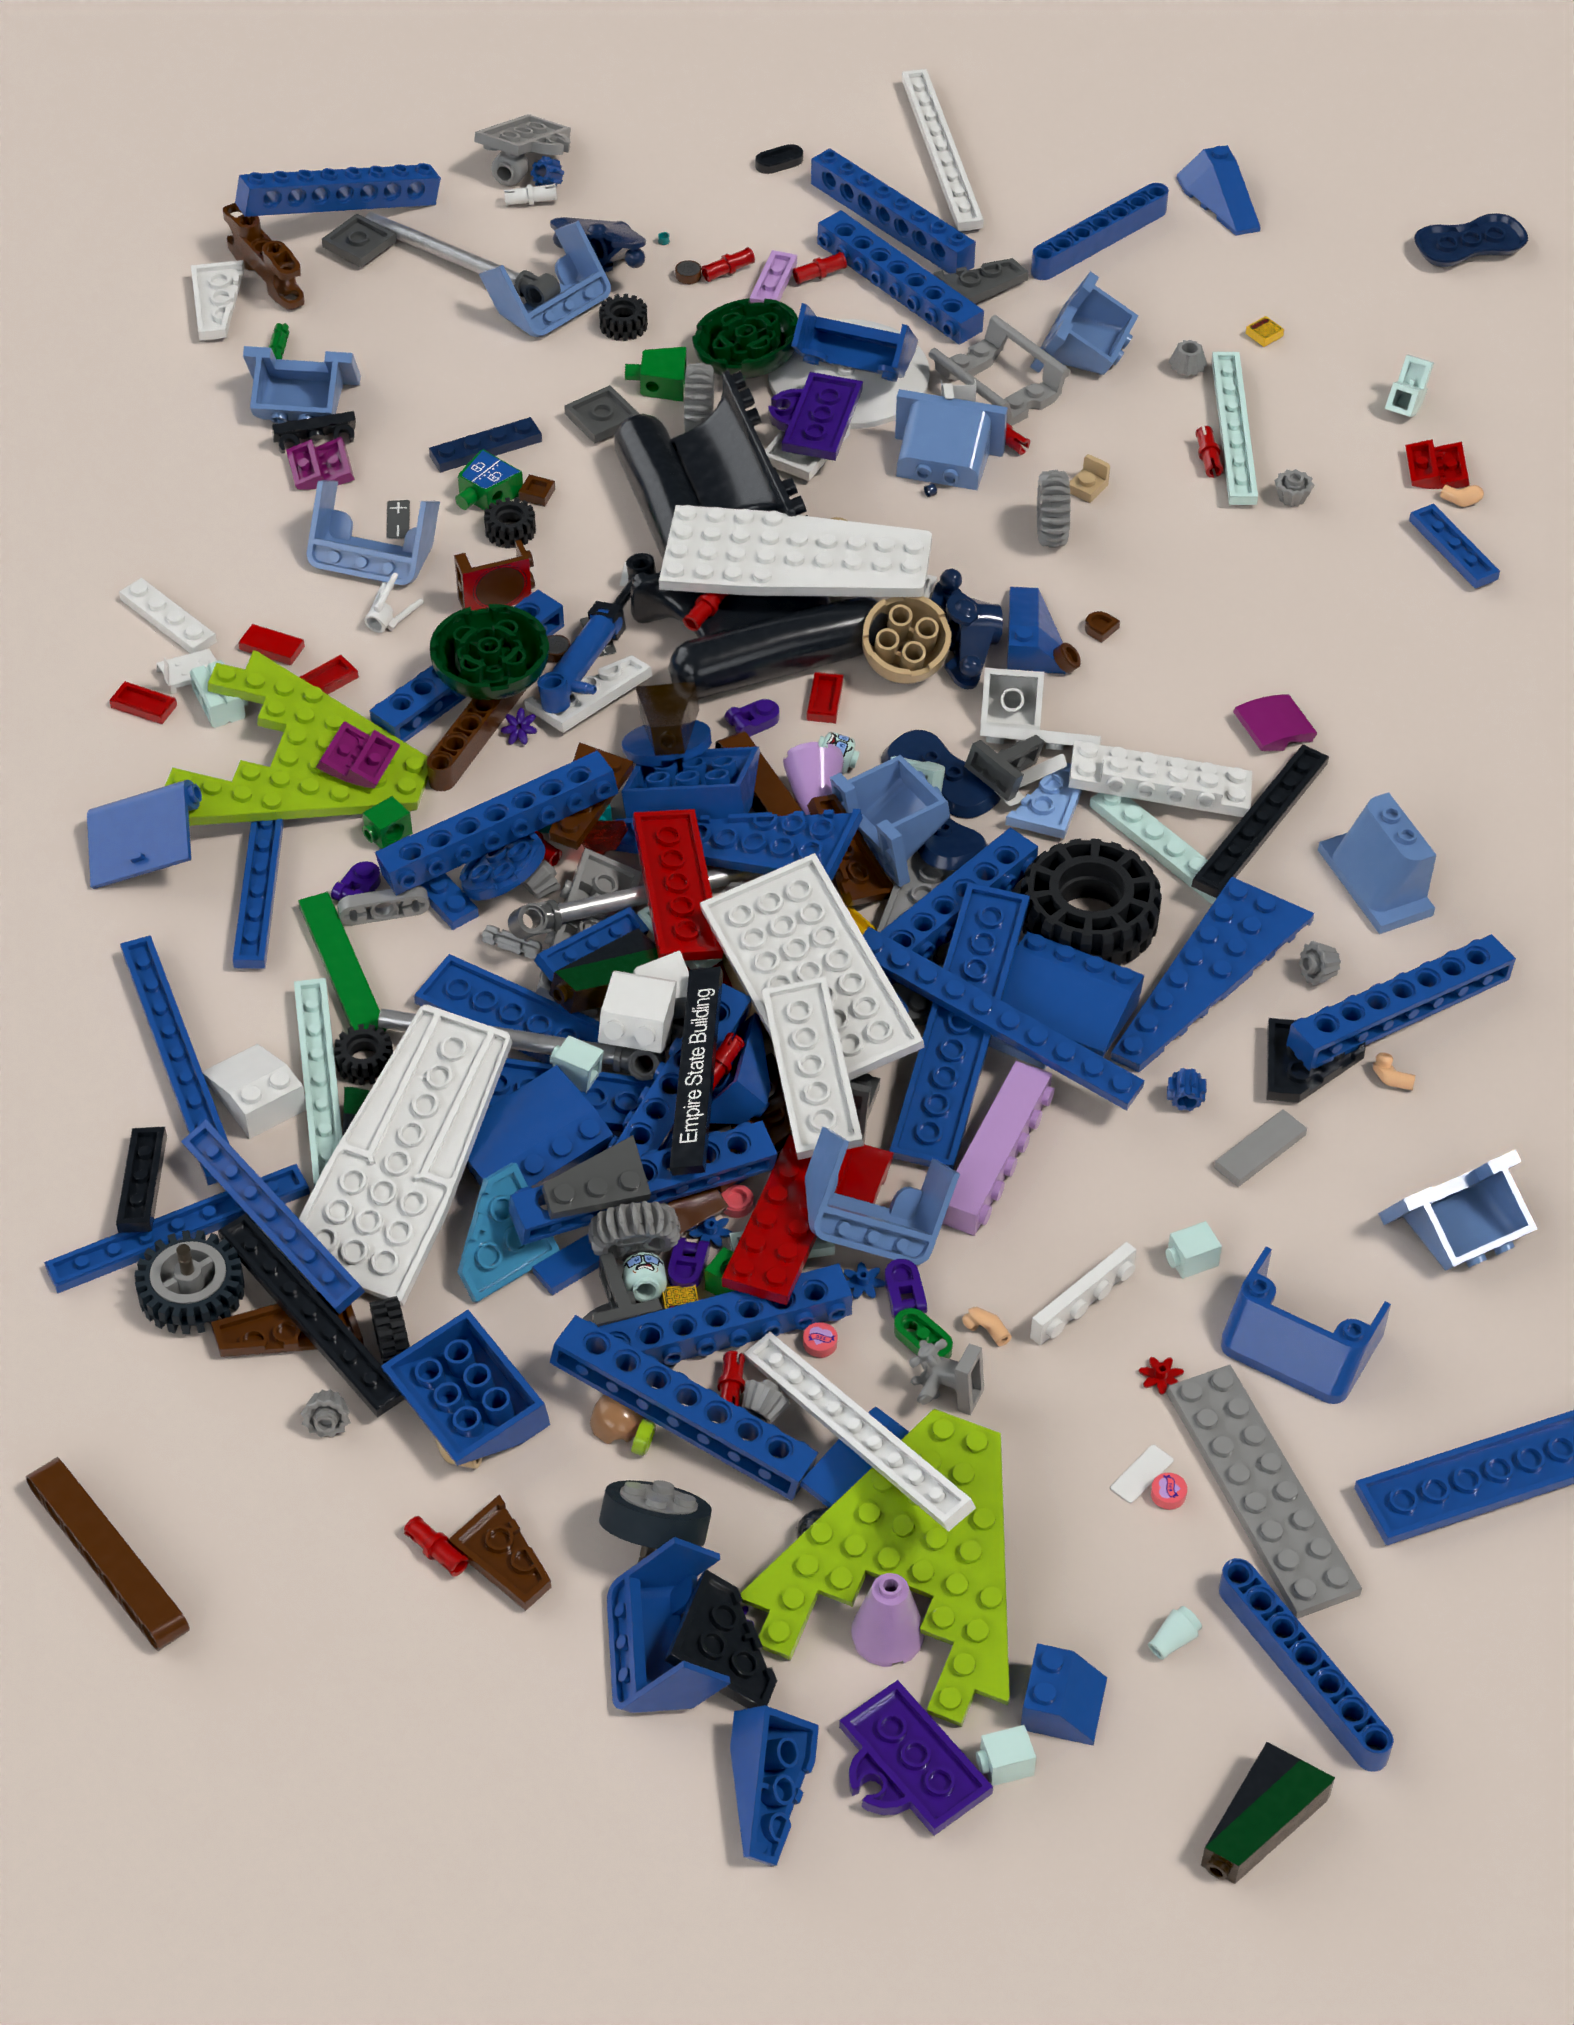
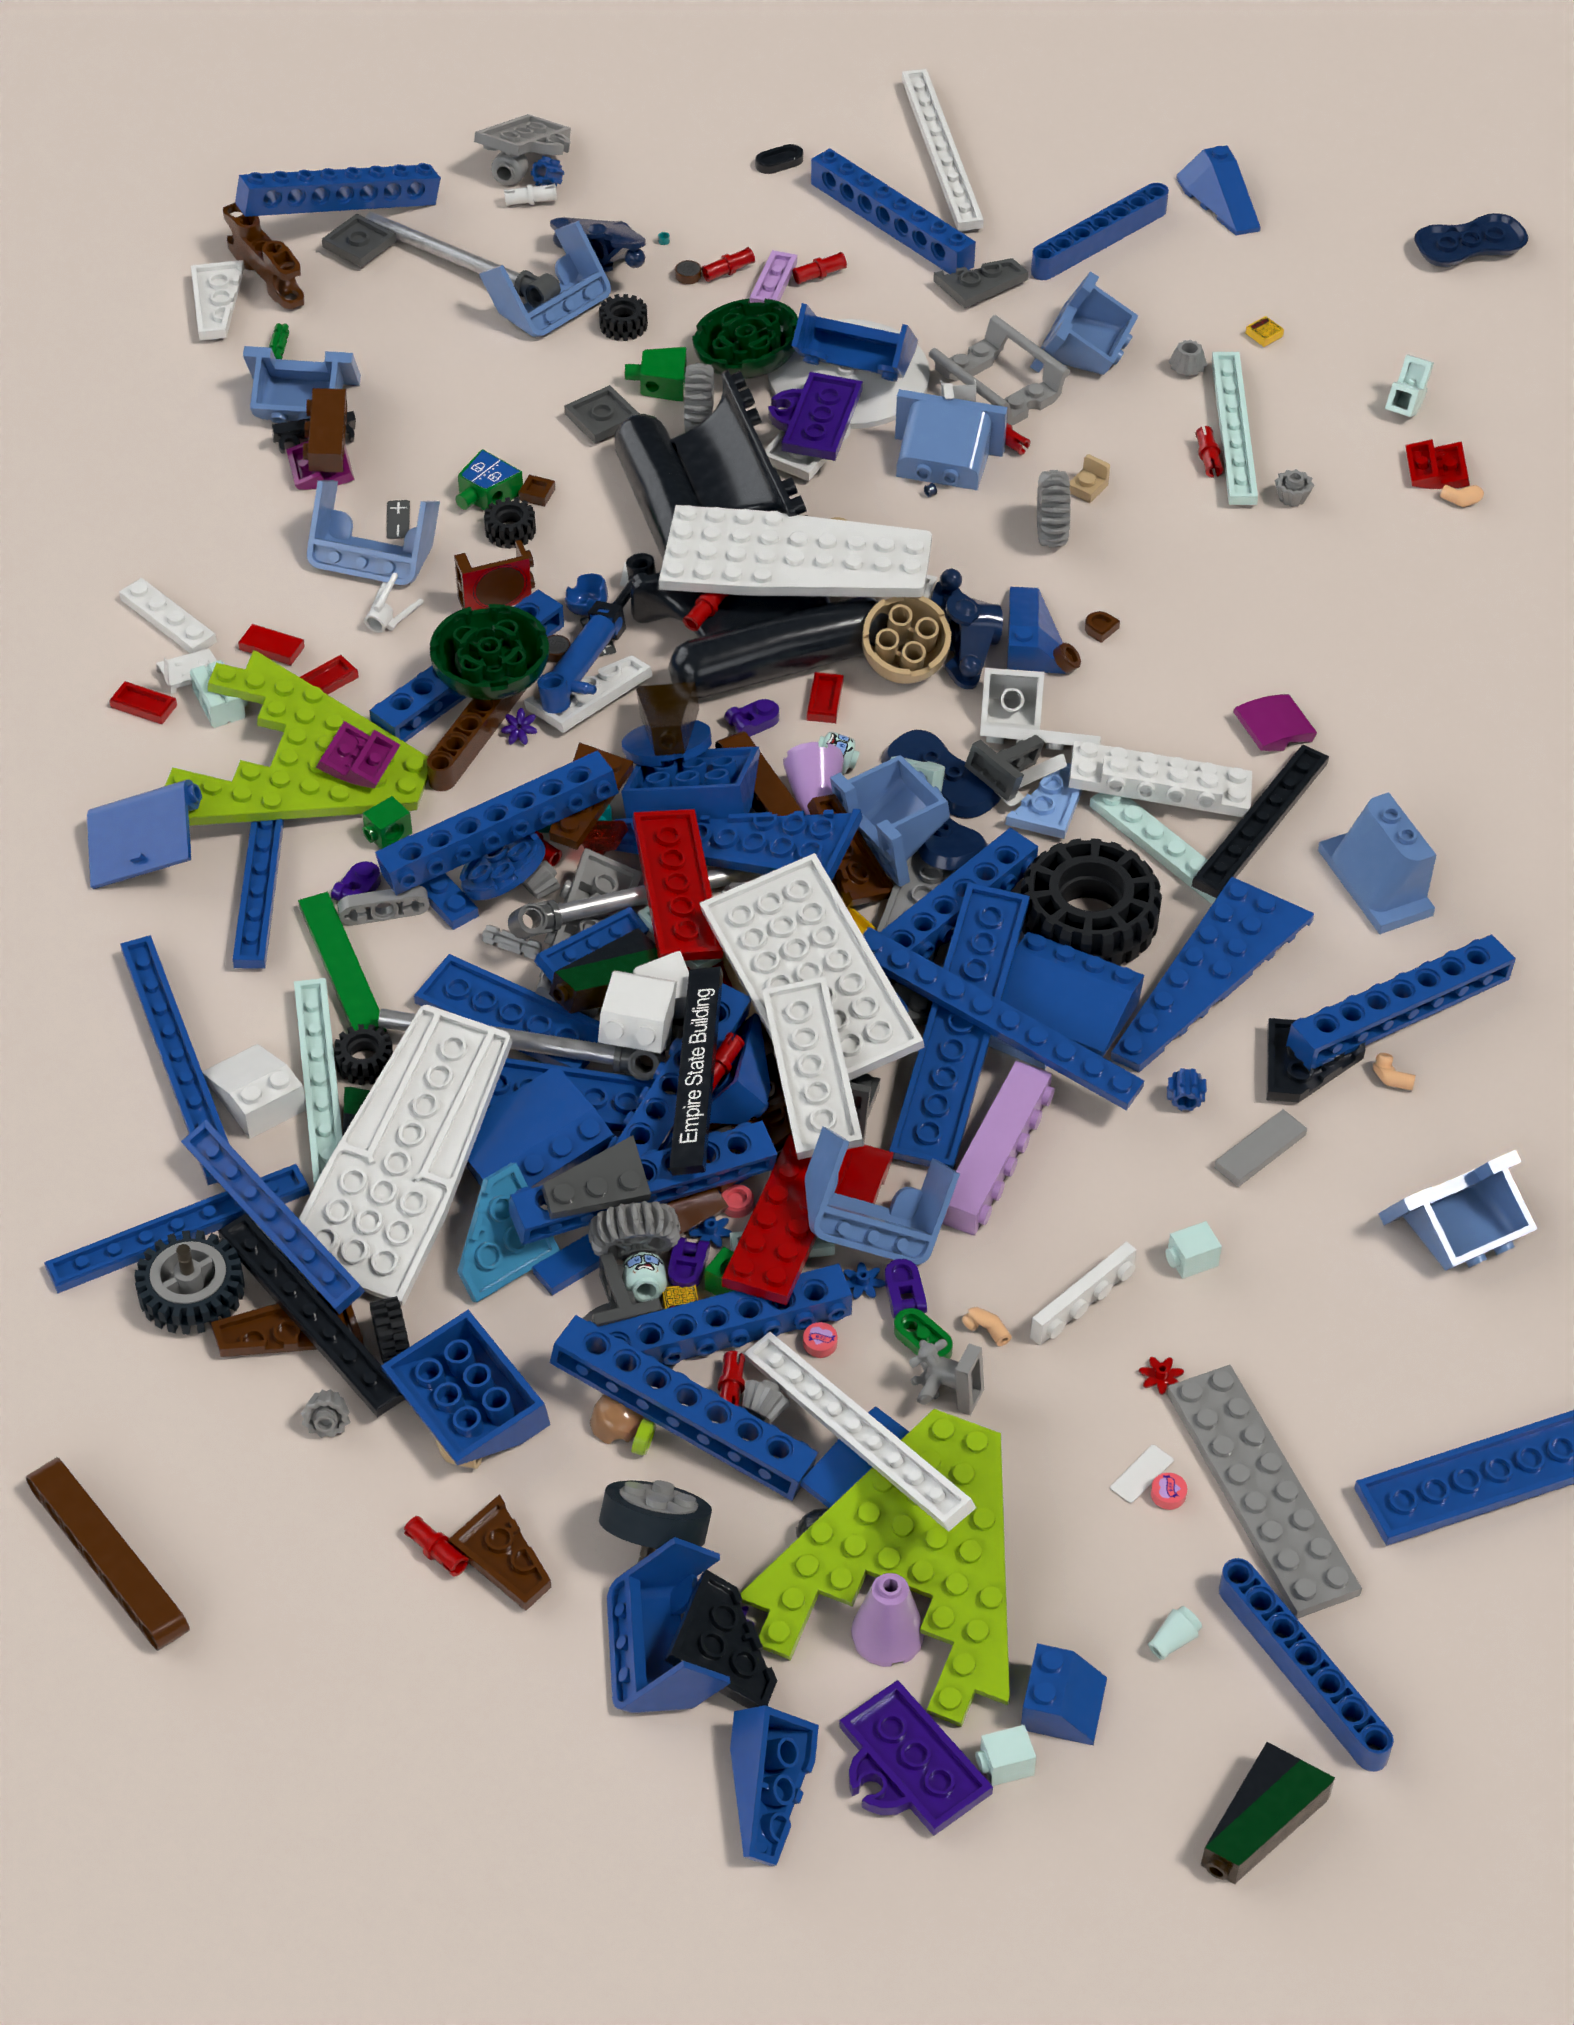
(141, 1180): black plate -> none
(326, 430): none -> reddish brown brick
(495, 441): dark blue plate -> none
(578, 1061): light aqua brick -> none
(588, 590): none -> blue hair
(901, 277): blue brick -> none
(1293, 1348): blue windscreen -> none
(1319, 962): light grey piece -> none
(1454, 546): blue plate -> none

